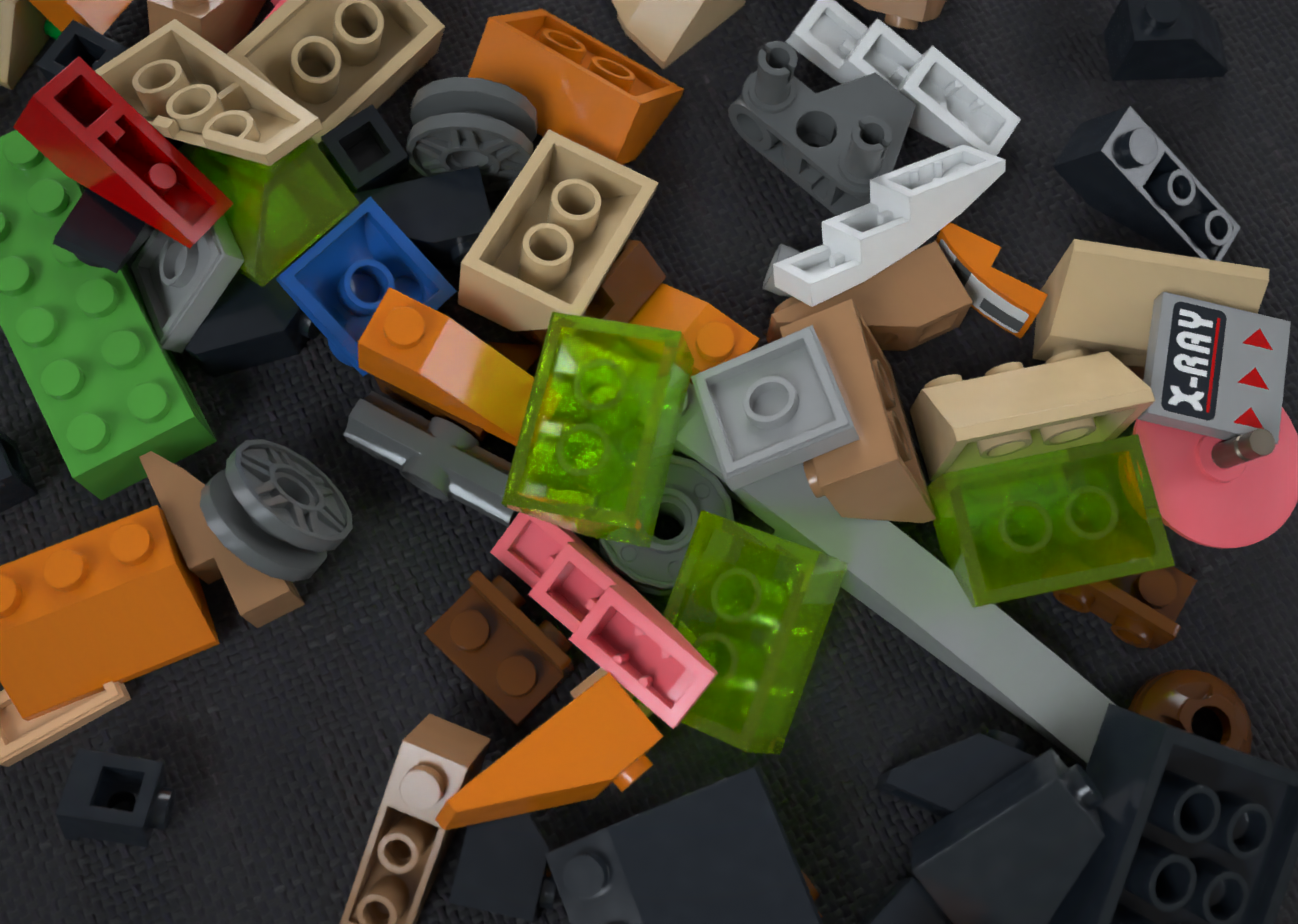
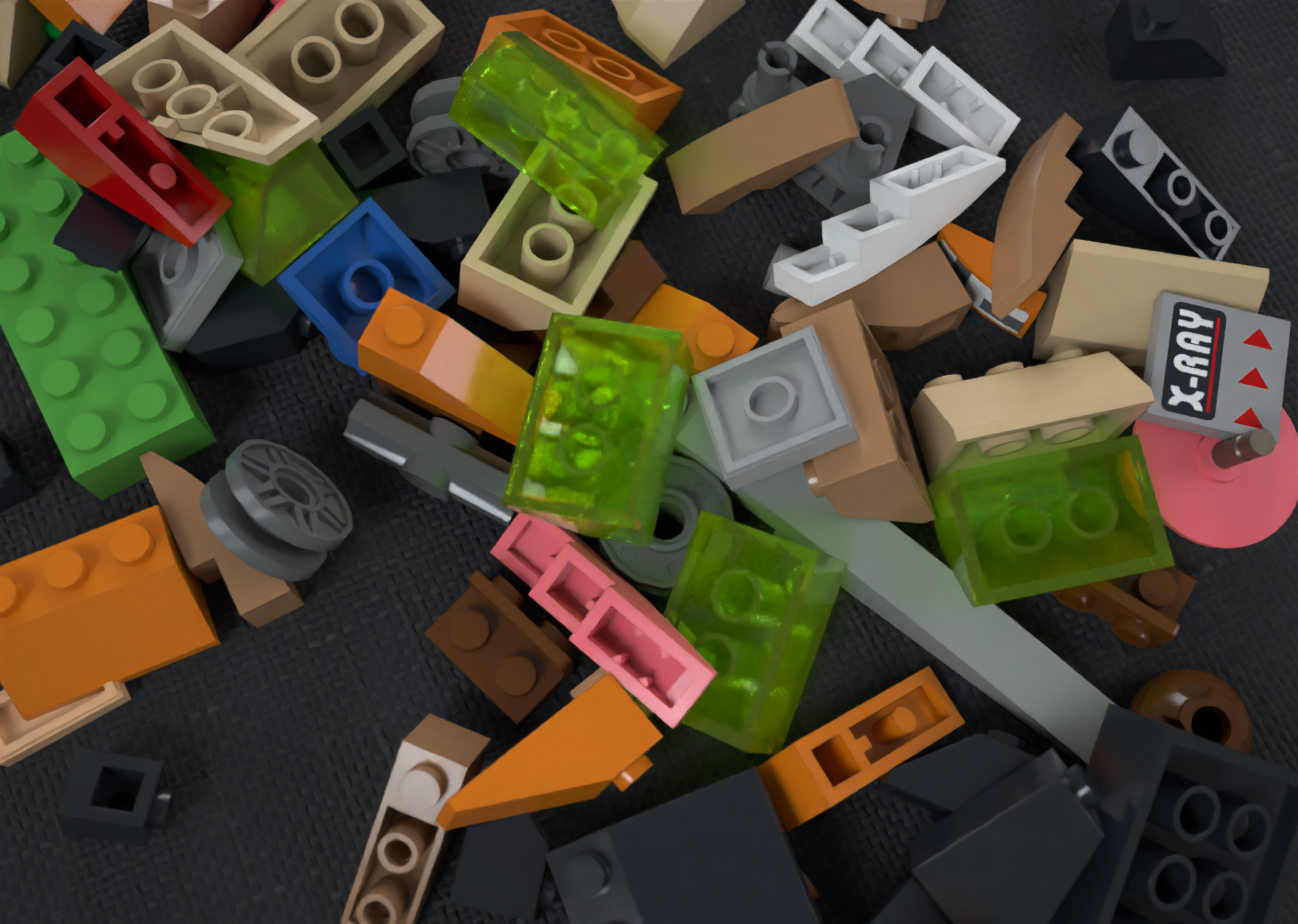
(555, 127): none -> clear neon green slope
(762, 148): none -> medium nougat slope
(858, 747): none -> orange slope
(1034, 218): none -> medium nougat slope

